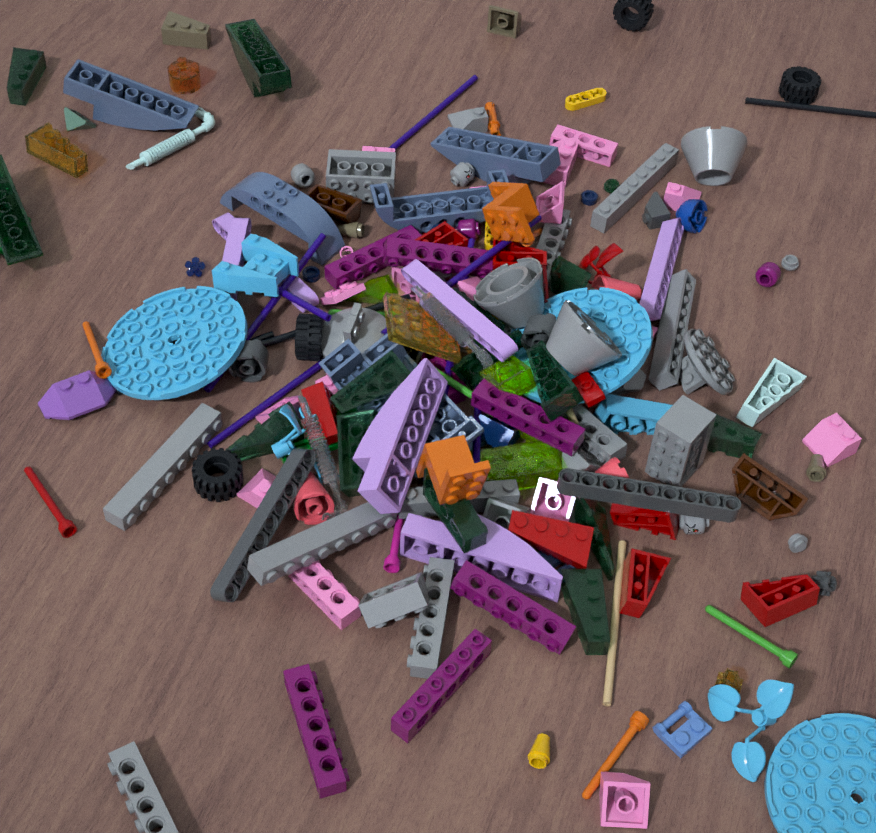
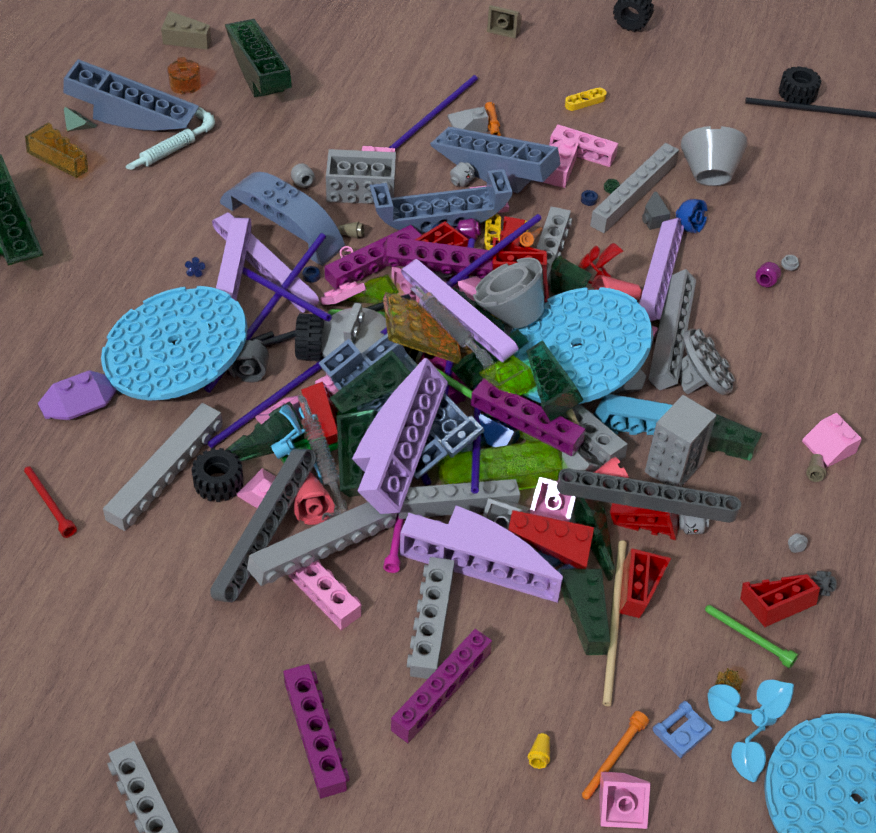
(24, 74): clear green wedge -> none
(102, 368): orange piece -> none
(263, 272): medium azure wedge -> none
(336, 204): reddish brown slope -> none
(394, 601): light grey slope -> none
(453, 470): orange bracket -> none
(458, 518): clear green wedge -> none
(509, 597): magenta brick -> none
(510, 212): orange bracket -> none
(537, 329): dark grey brick -> none
(551, 204): bright pink slope -> none
(579, 342): light grey cone -> none
(588, 389): red plate -> none
(677, 194): bright pink slope -> none
(765, 491): reddish brown wedge -> none
(772, 390): light aqua wedge -> none

